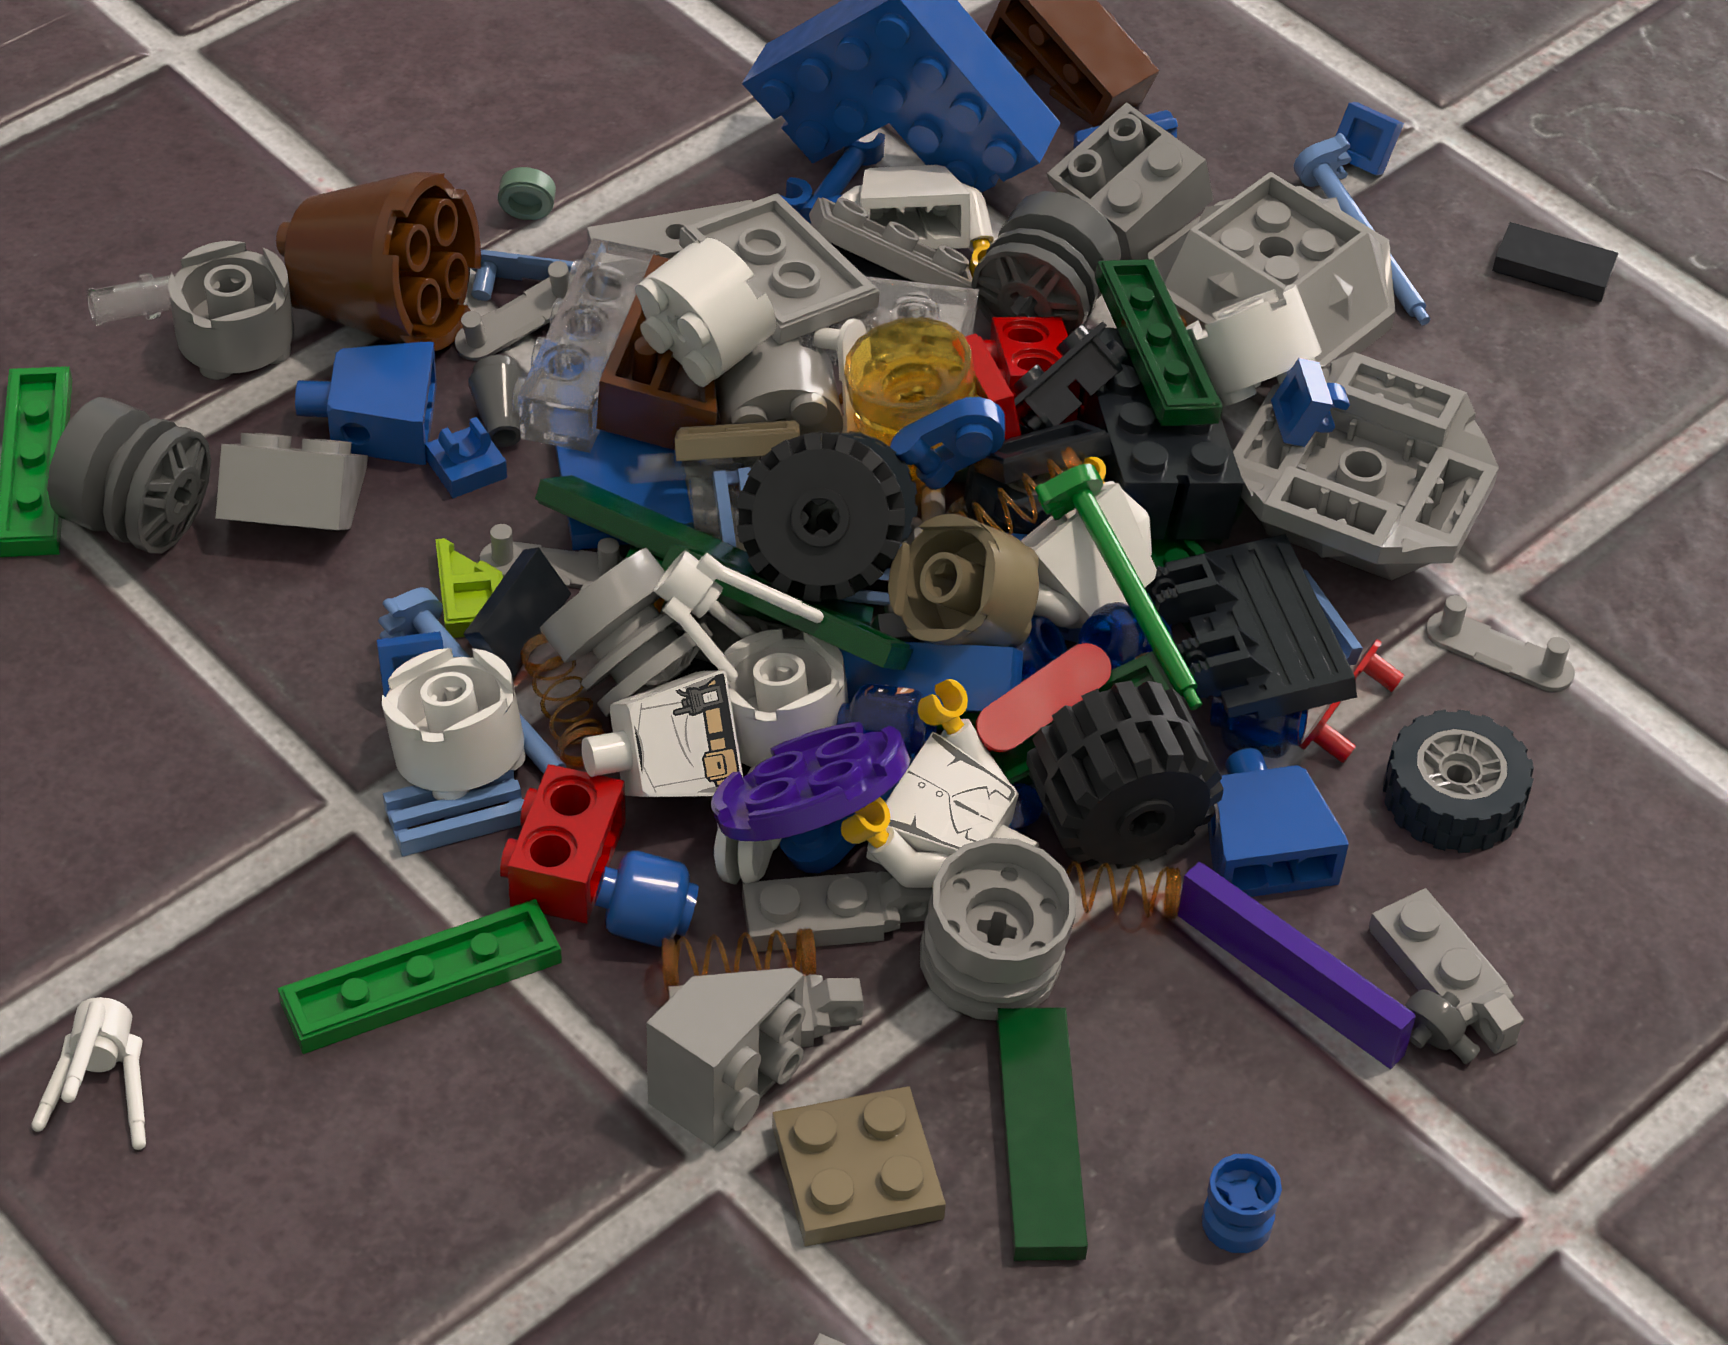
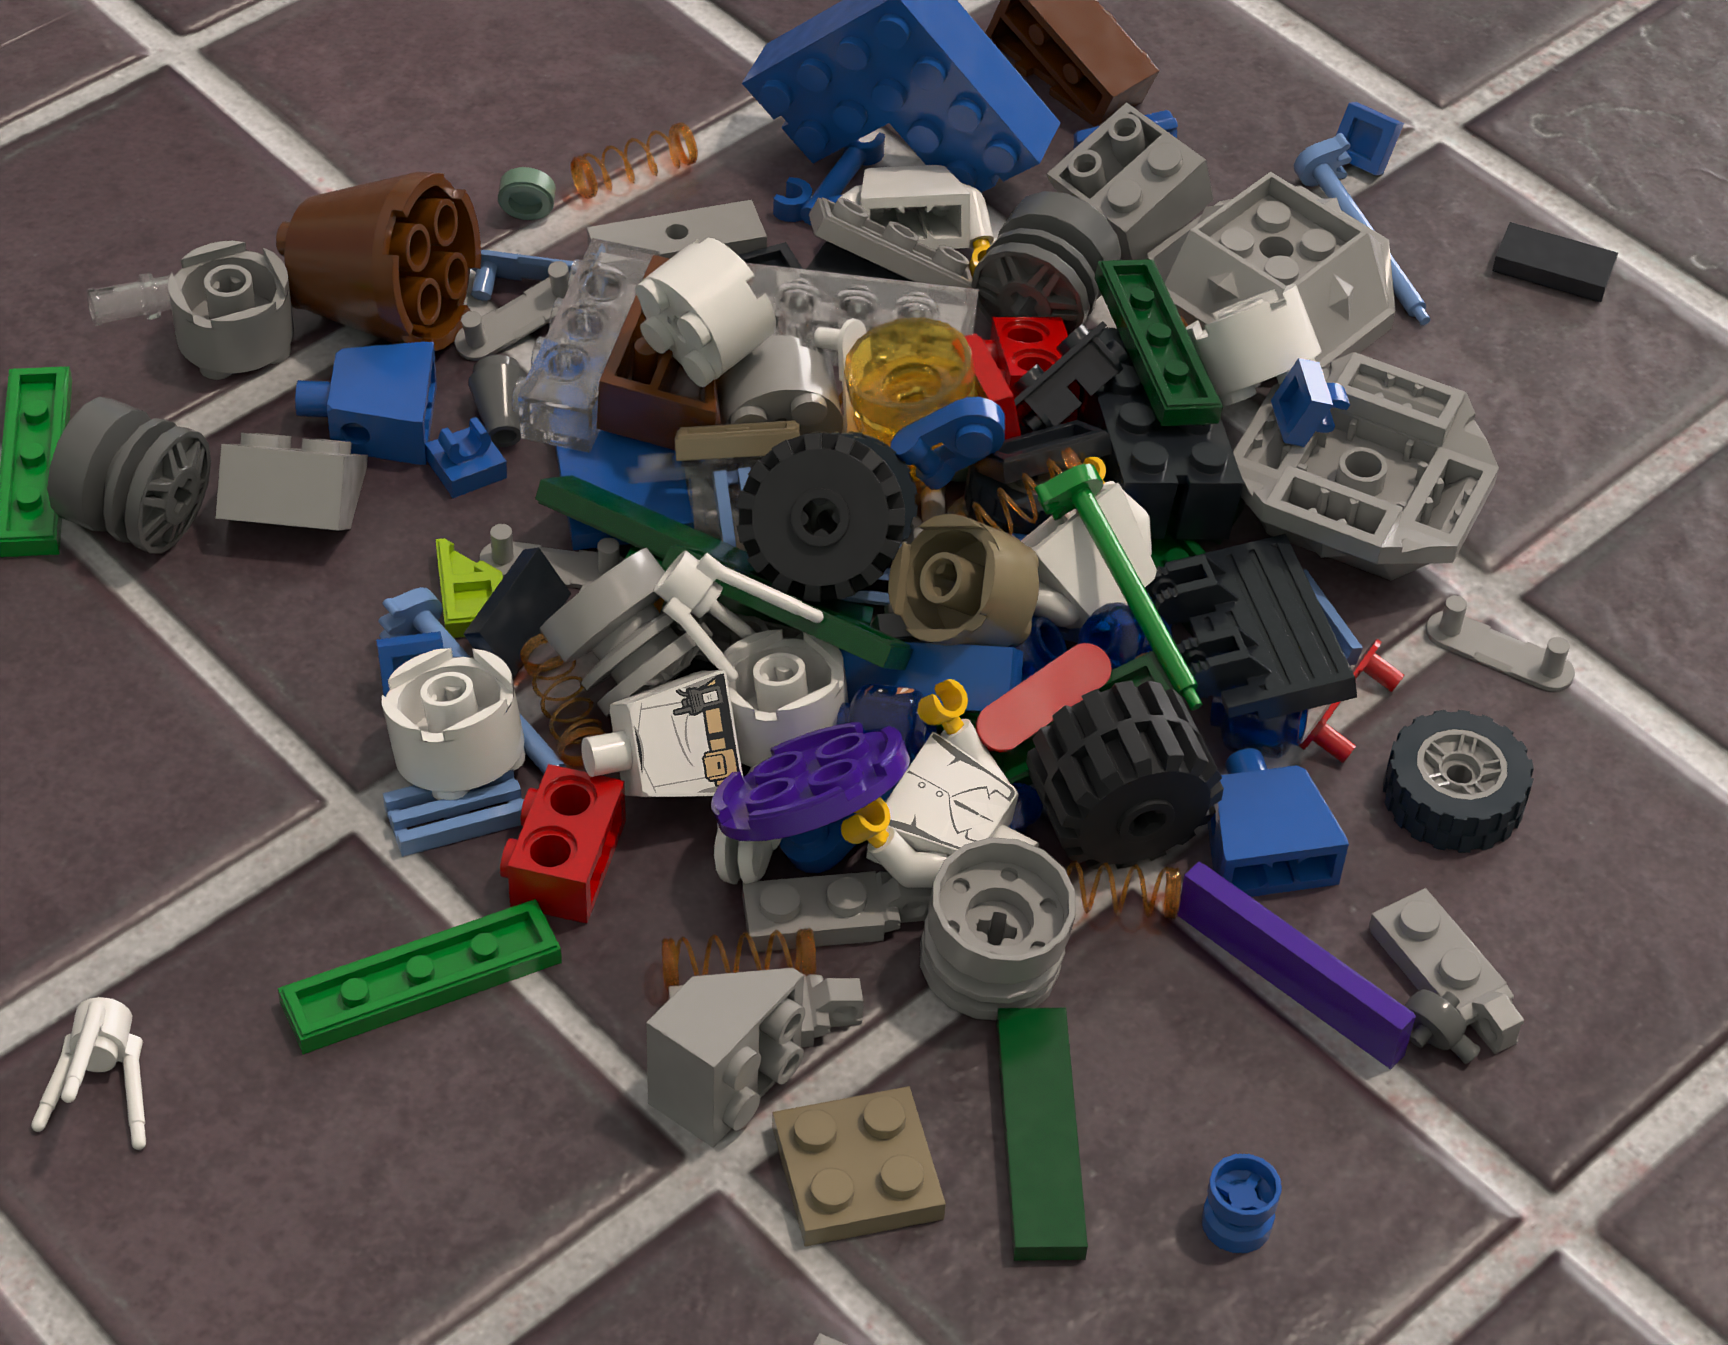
(647, 898): blue head -> none
(676, 151): none -> clear orange piece
(791, 263): light grey tile -> none

